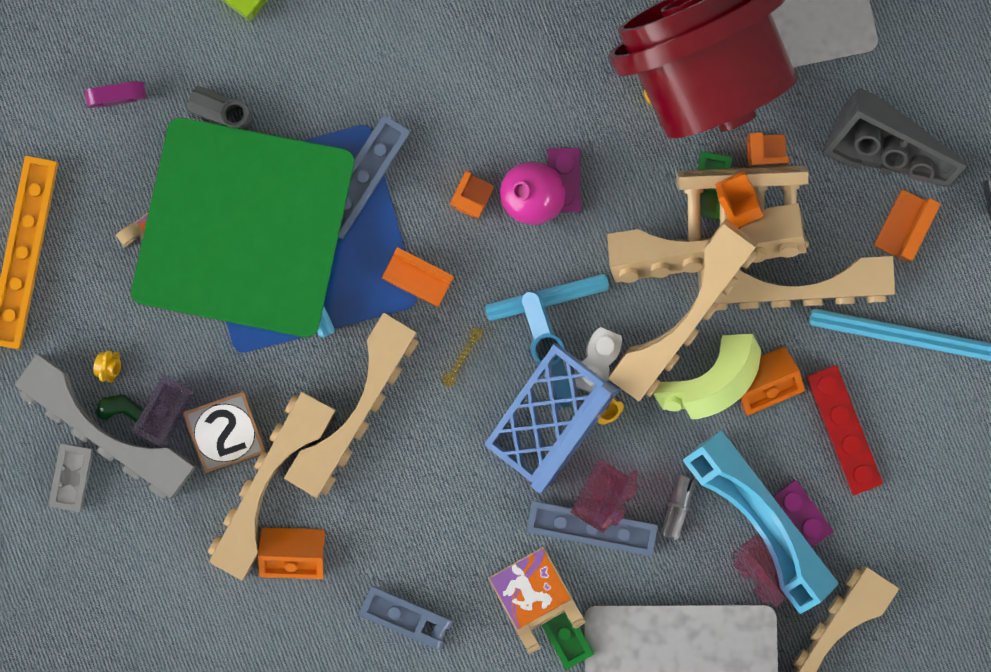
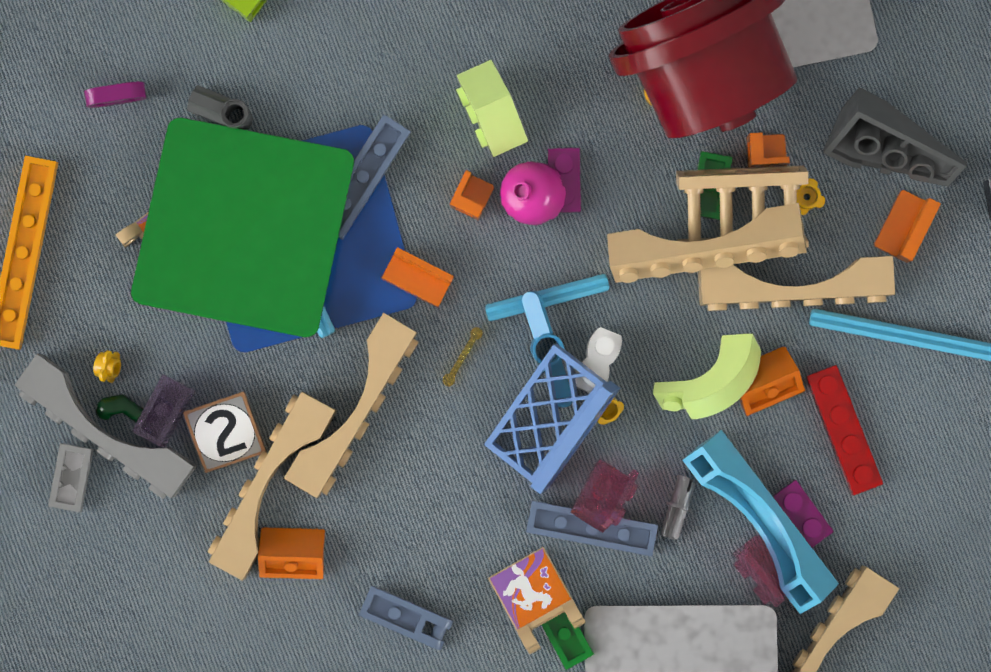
(491, 108): none -> yellowish green brick
(643, 363): tan arch -> none
(739, 200): orange panel -> none
(815, 200): none -> yellow plate

